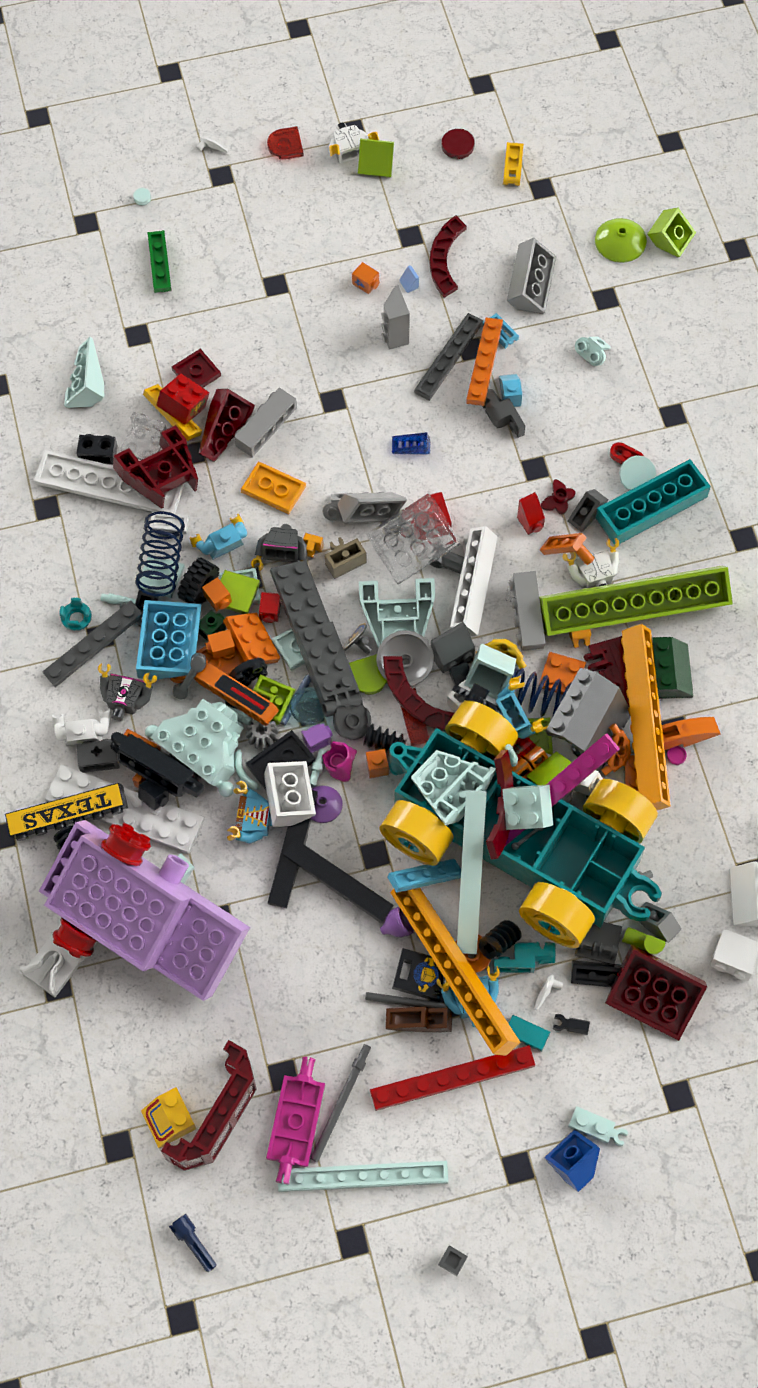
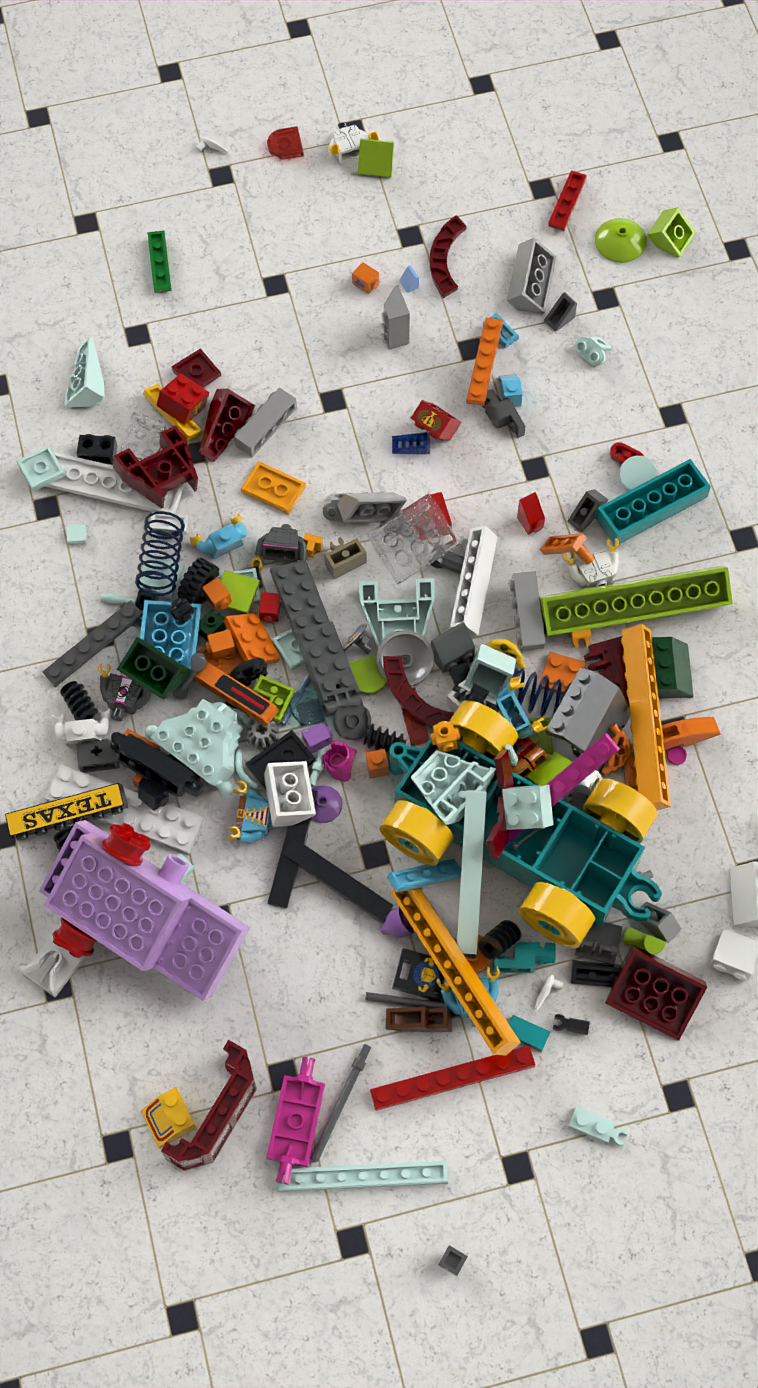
(41, 468): none -> light aqua tile
(75, 606): teal piece -> none
(76, 534): none -> light aqua tile
(78, 701): none -> black piece
(142, 196): light aqua tile -> none
(152, 669): none -> dark green slope
(181, 610): none -> black gear
(184, 1231): dark blue piece -> none
(436, 420): none -> red brick
(445, 736): none -> light orange brick
(448, 356): dark grey tile -> none
(458, 143): dark red tile -> none
(513, 163): yellow plate -> none
(559, 498): dark red animal -> none
(562, 312): none -> dark grey slope
(567, 200): none -> red plate
(575, 1160): blue slope -> none

